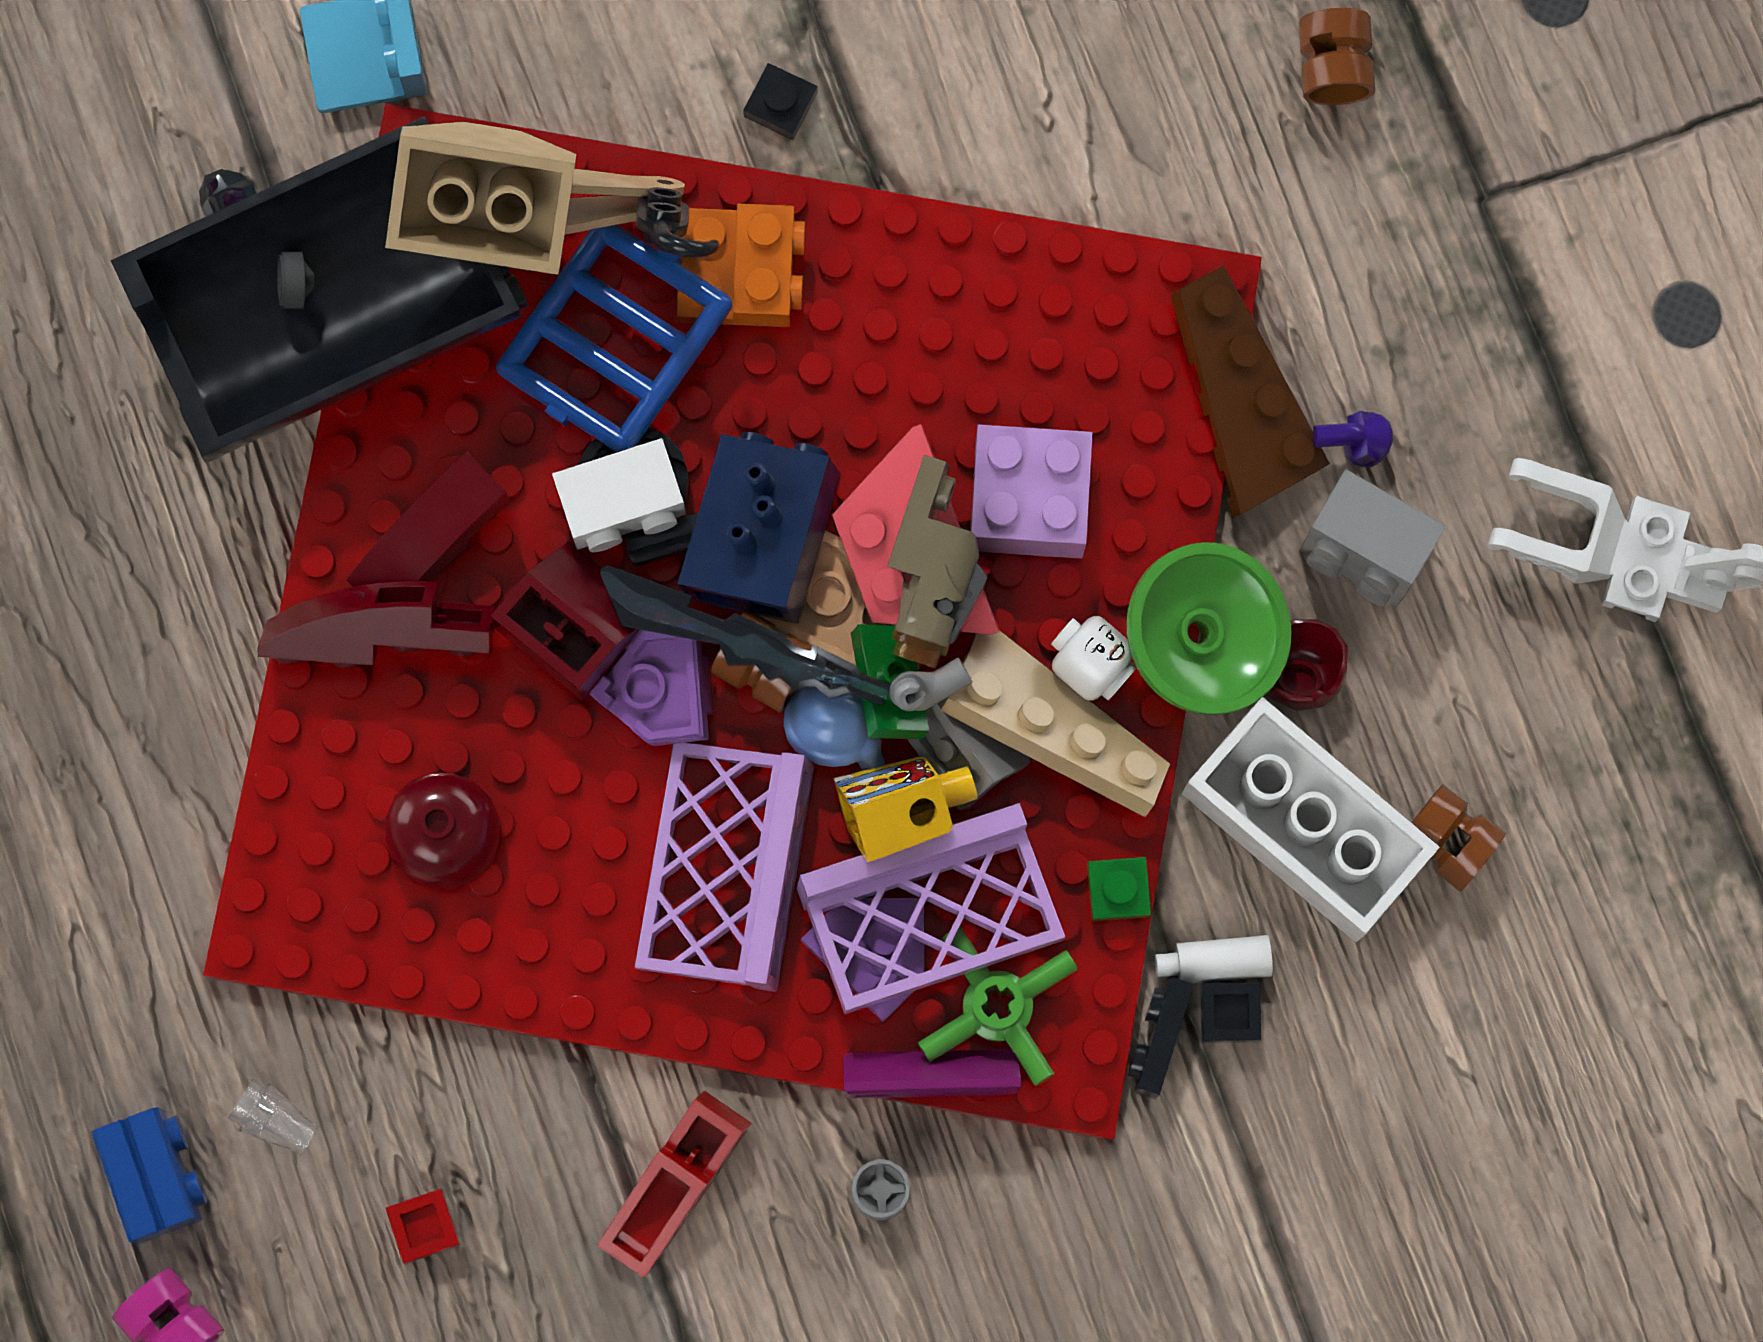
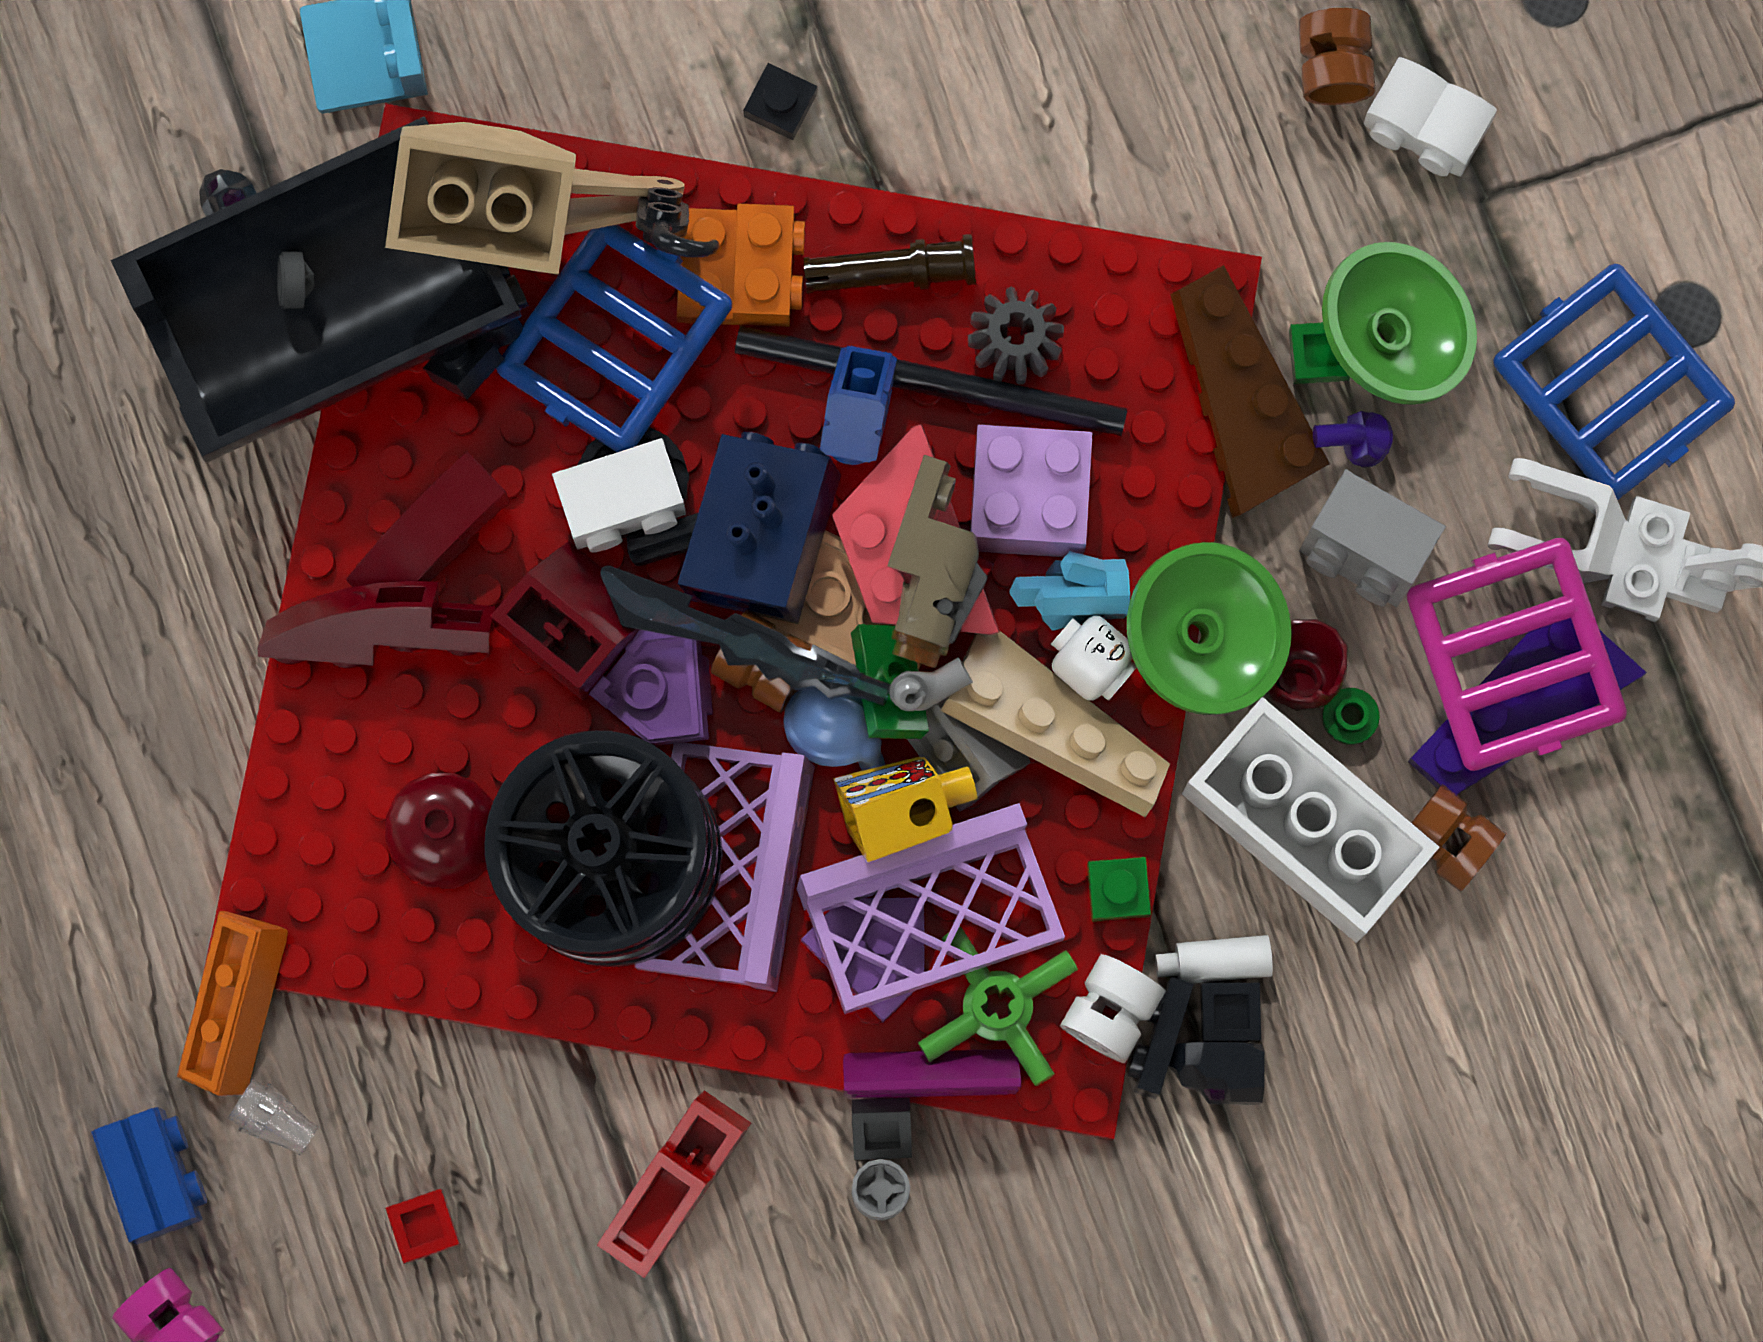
(232, 1004): none -> orange slope
(470, 364): none -> black plate
(633, 923): none -> black wheel
(858, 405): none -> blue brick
(881, 1128): none -> dark grey plate
(918, 264): none -> dark brown pin
(942, 383): none -> black piece
(1037, 342): none -> dark grey gear
(1076, 589): none -> medium azure rock
(1121, 989): none -> white wheel
(1221, 1071): none -> black rock
(1312, 356): none -> green plate
(1344, 732): none -> green plate
(1415, 308): none -> bright green dish
(1429, 118): none -> white brick
(1439, 756): none -> dark purple wing
(1573, 605): none -> dark pink bar
(1647, 320): none -> blue bar

